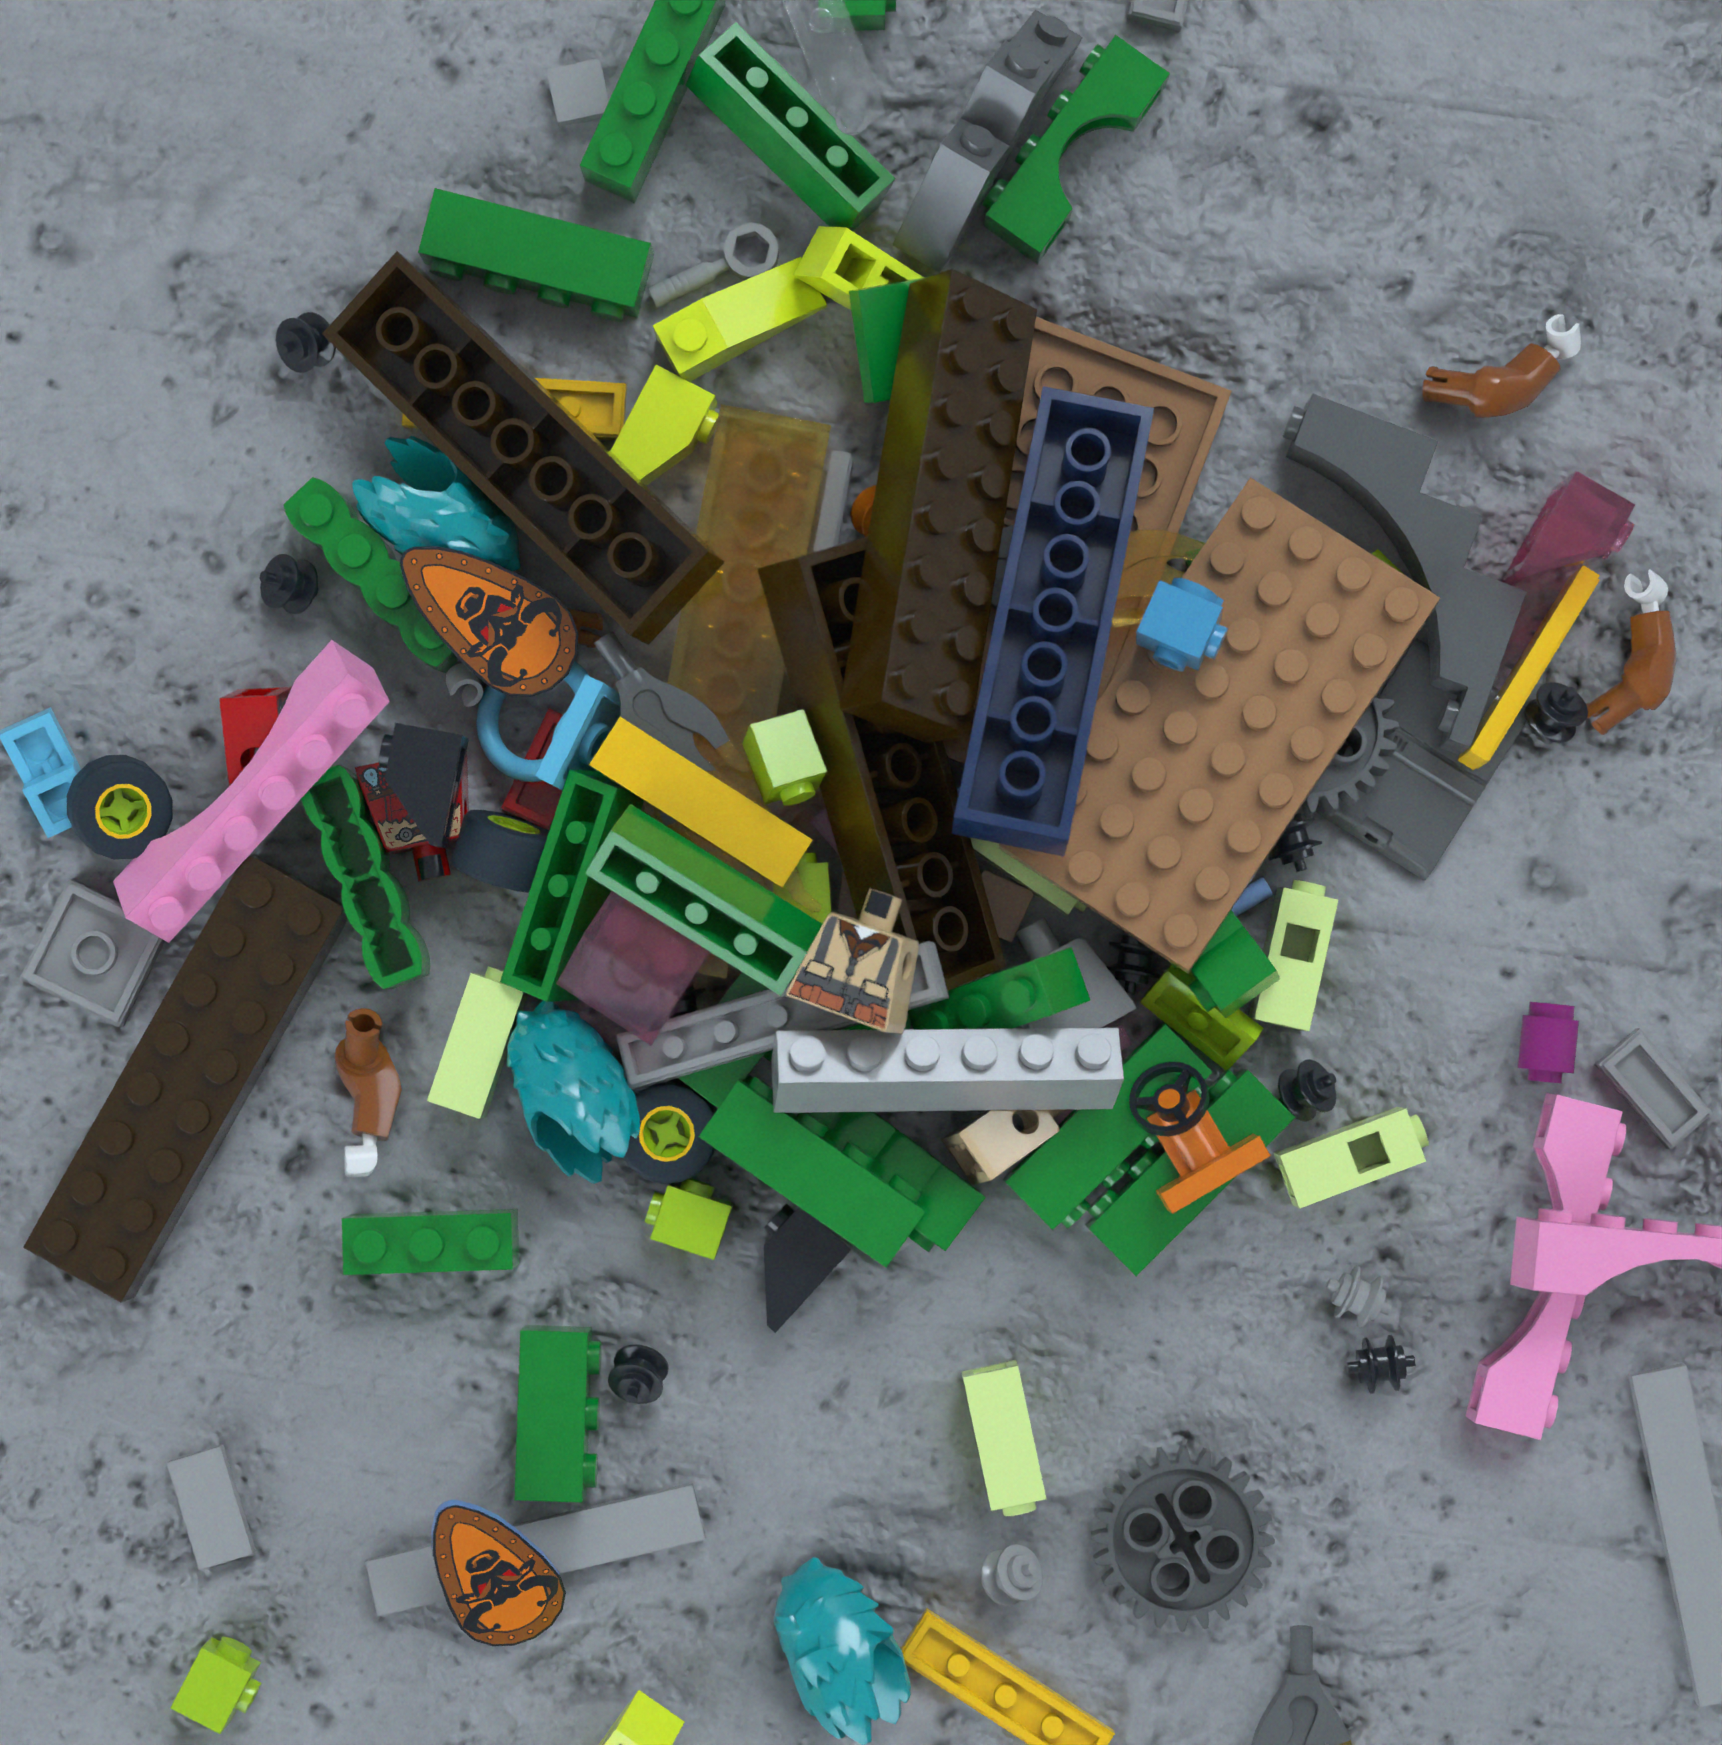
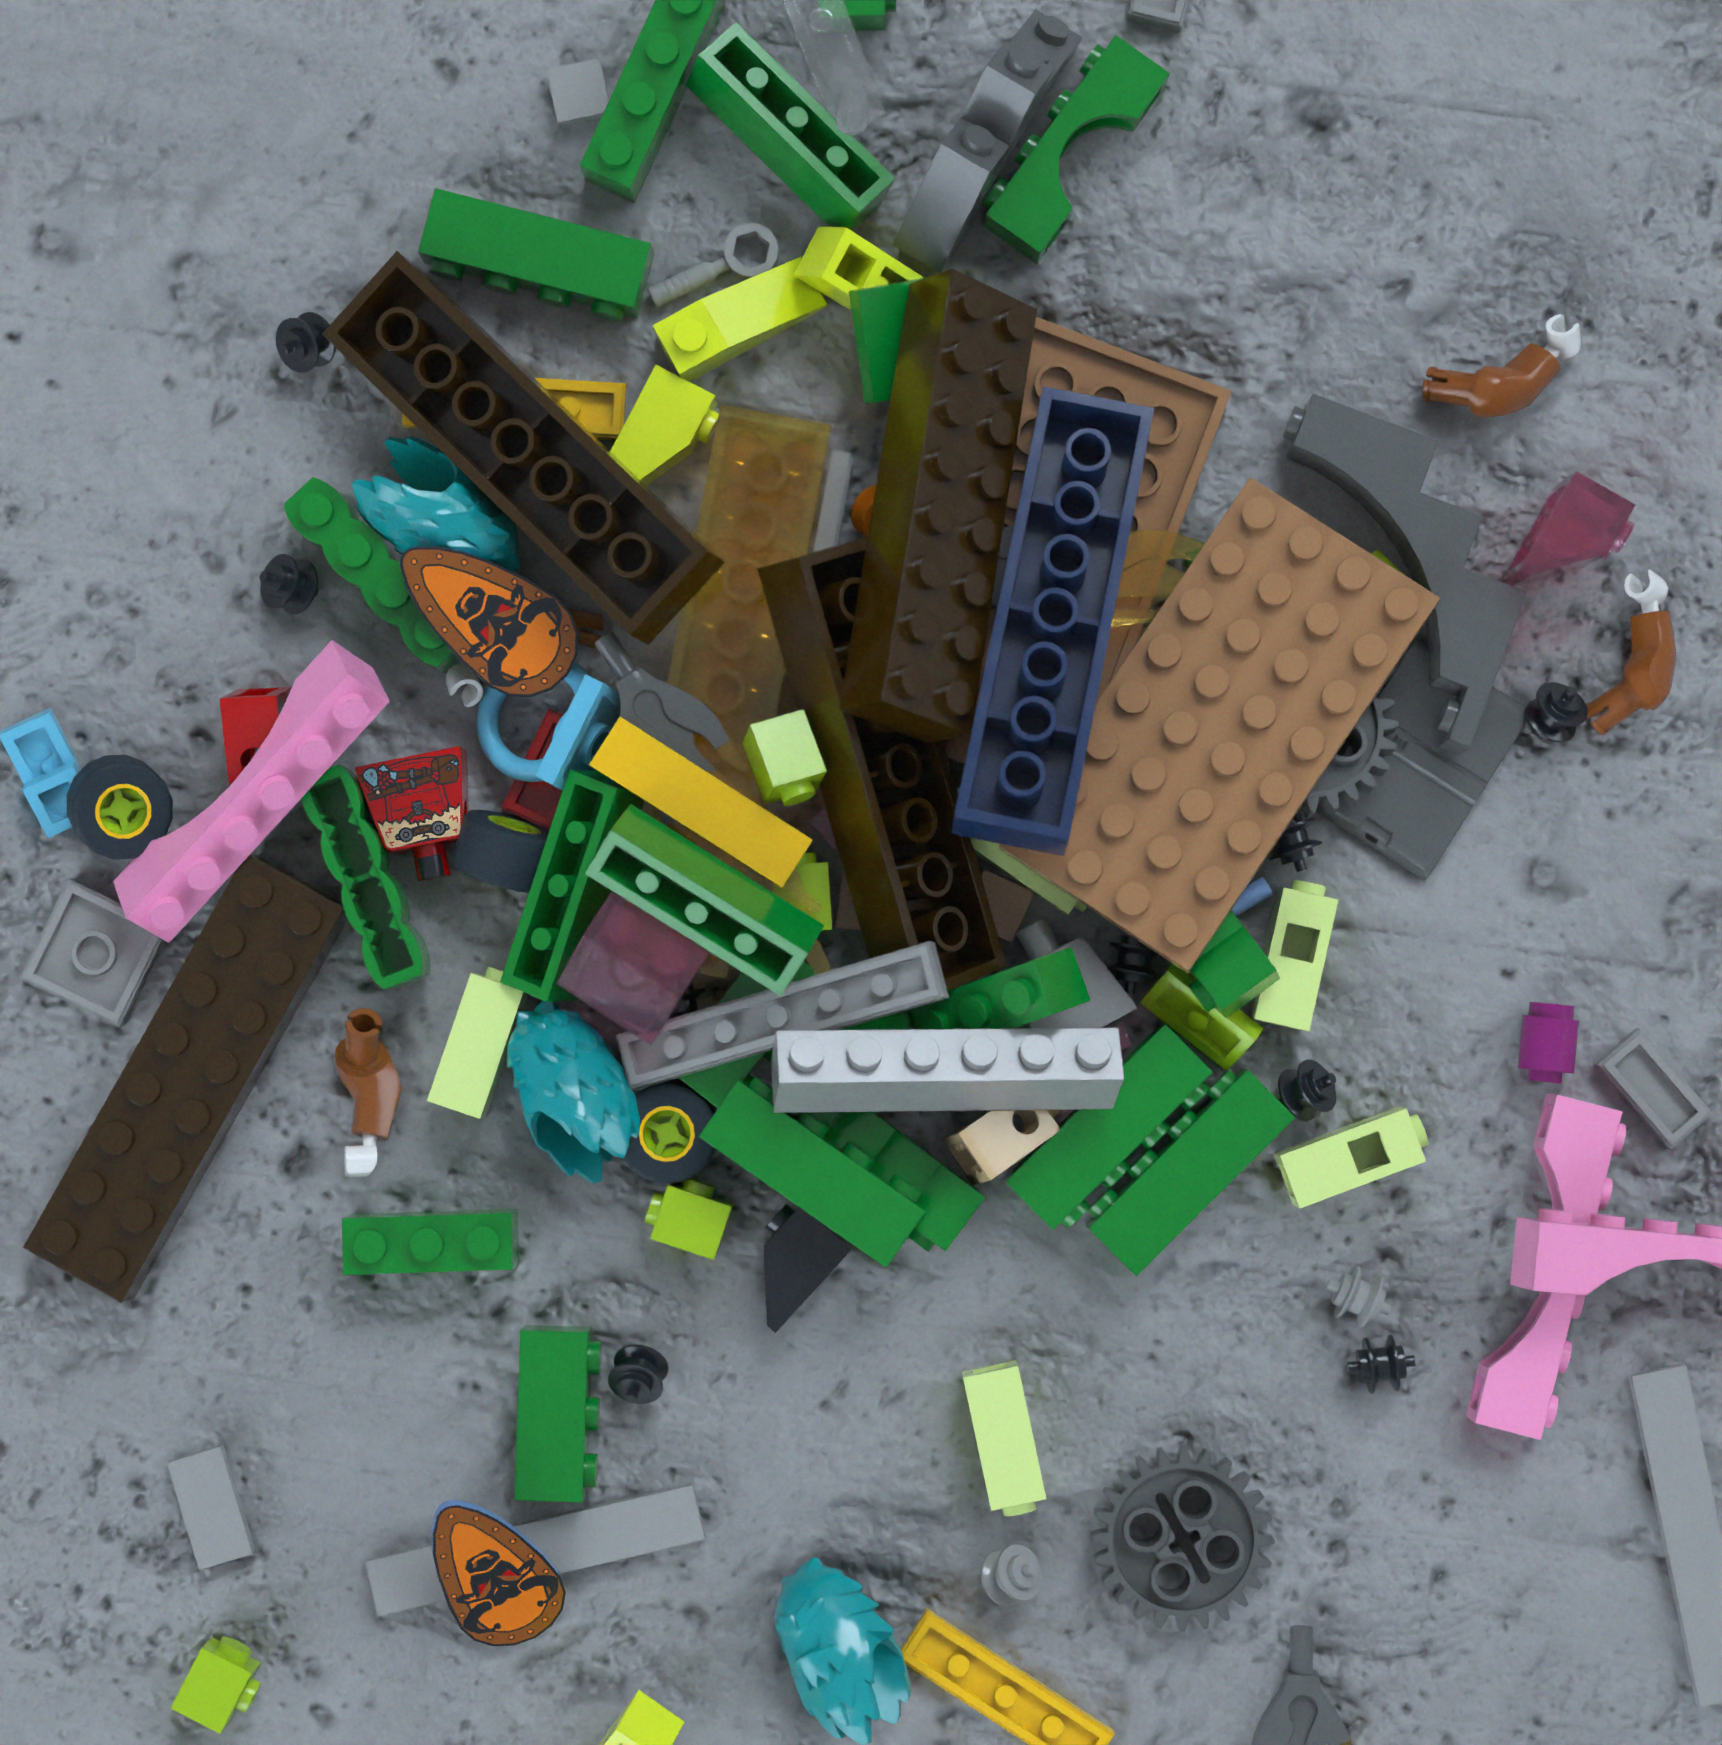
(425, 776): black slope -> none
(860, 966): torso -> none
(1182, 624): dark azure brick -> none
(1190, 1136): orange piece -> none
(1530, 667): yellow tile -> none

